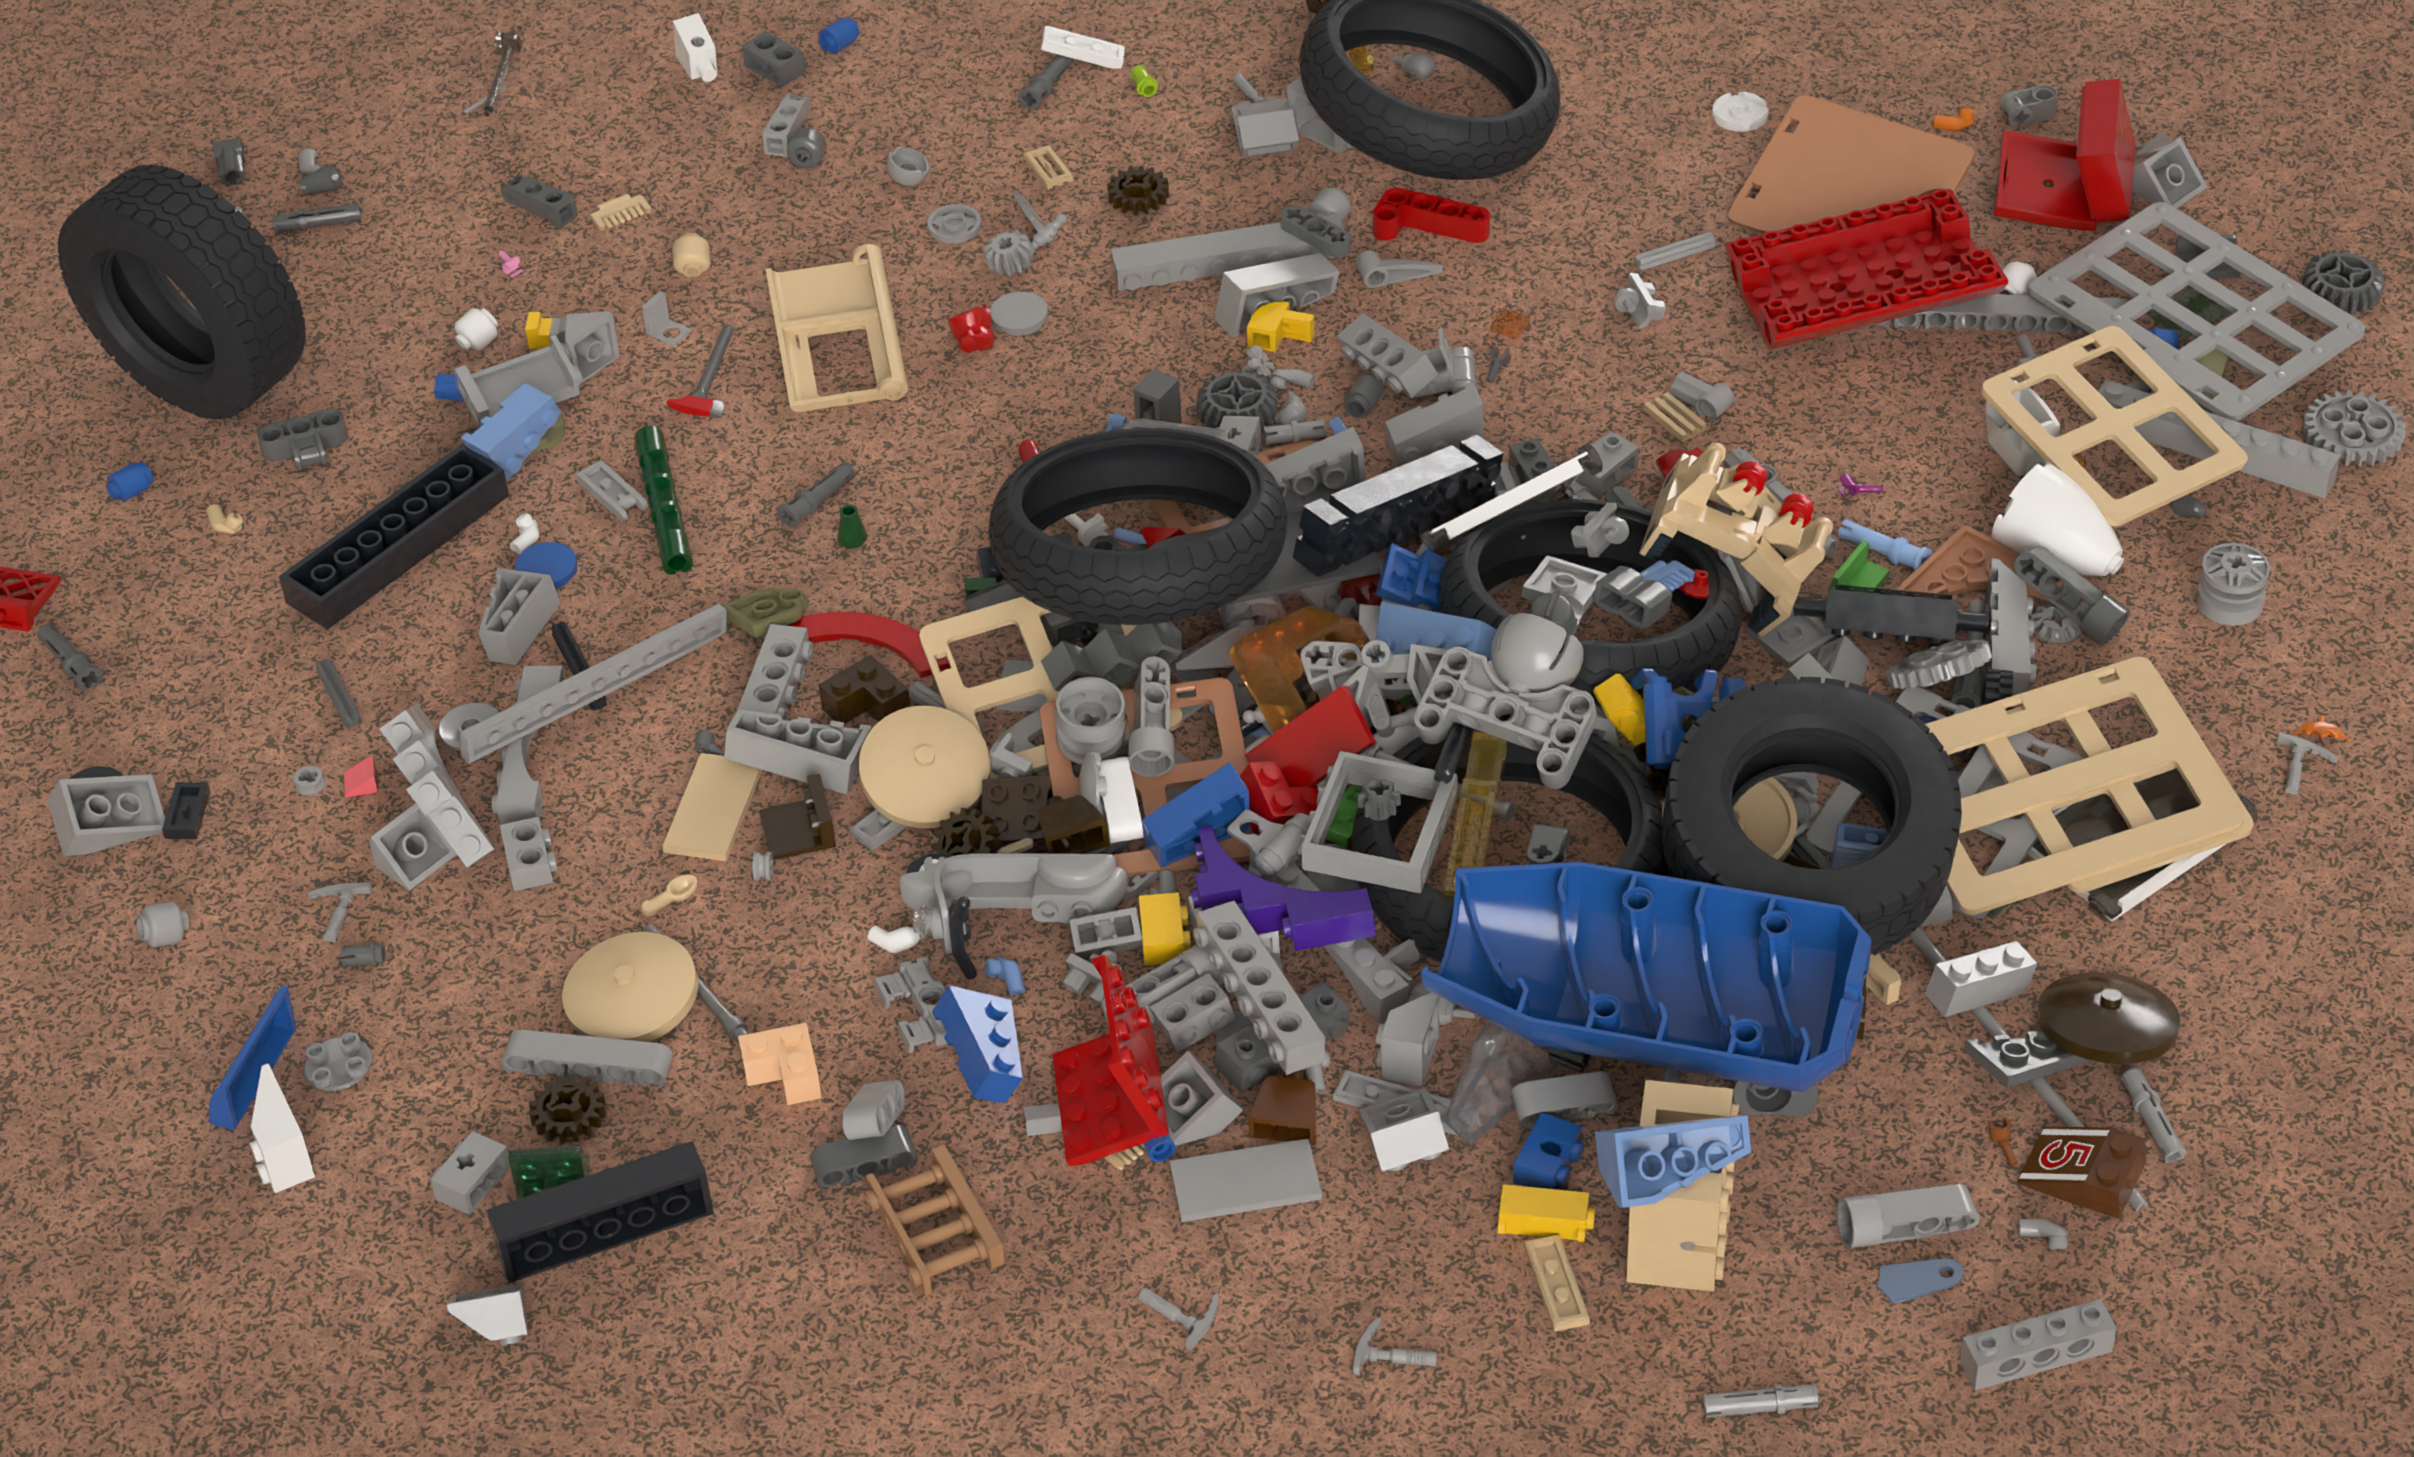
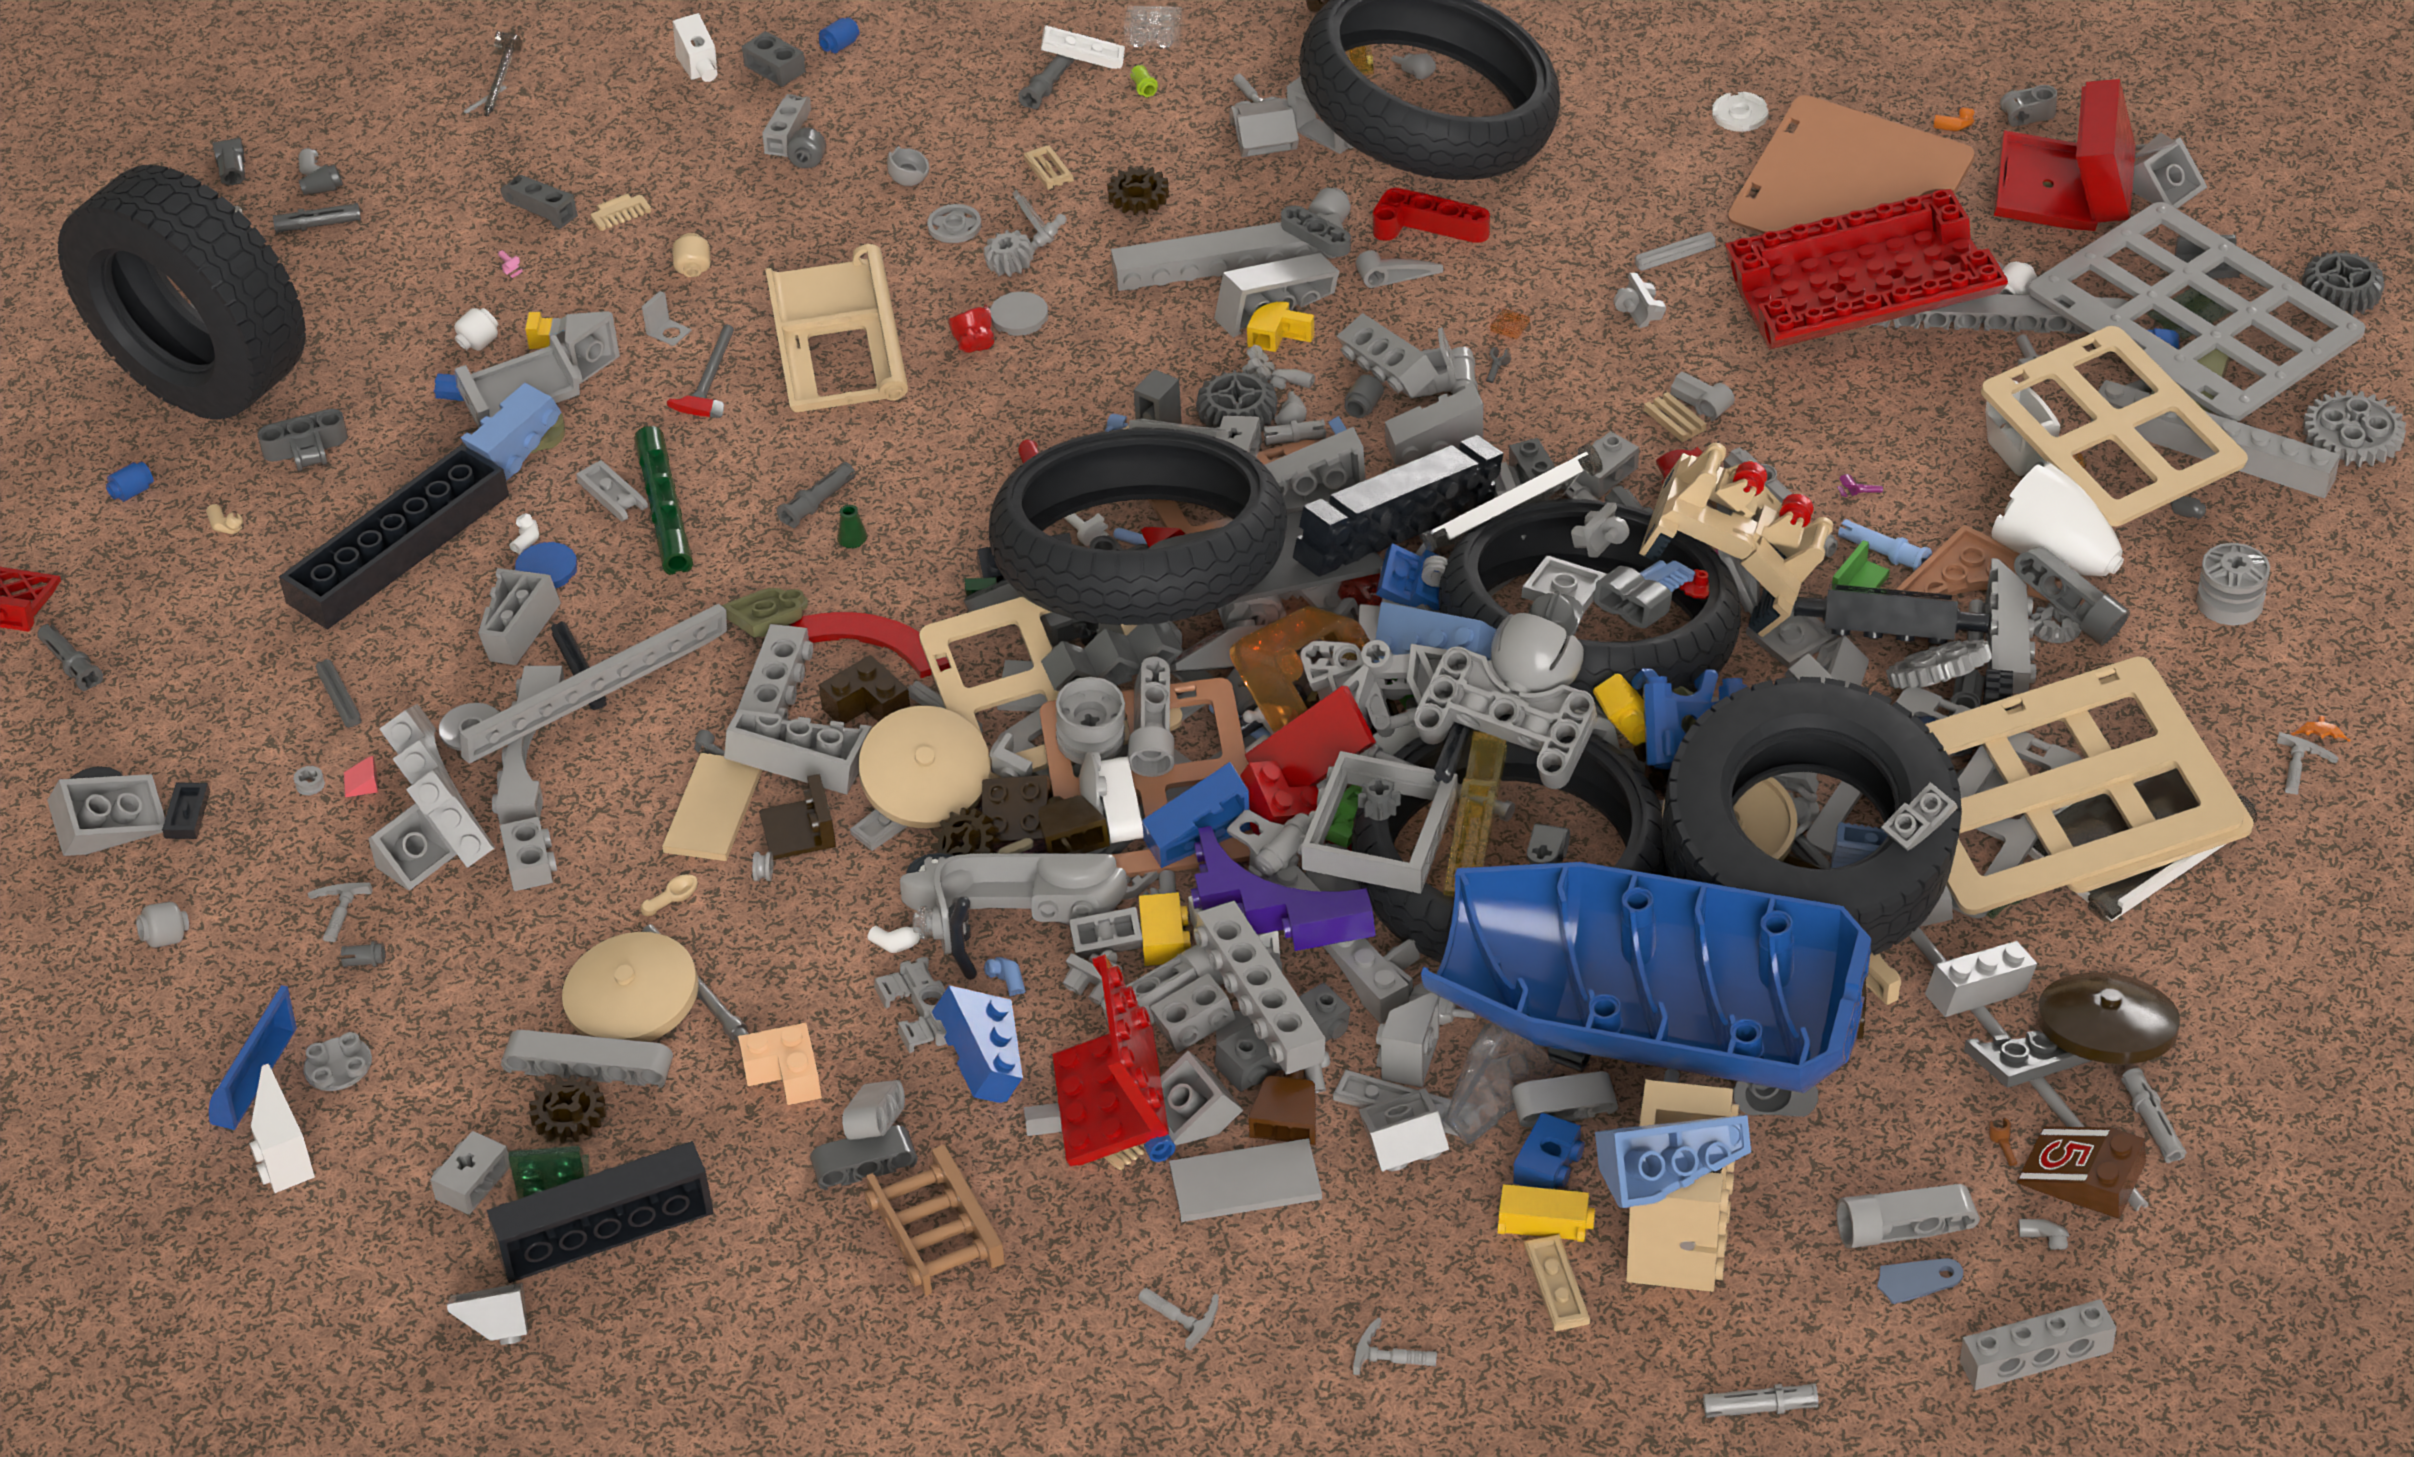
(1153, 26): none -> clear brick
(1429, 565): none -> light grey bush
(1919, 818): none -> light grey slope

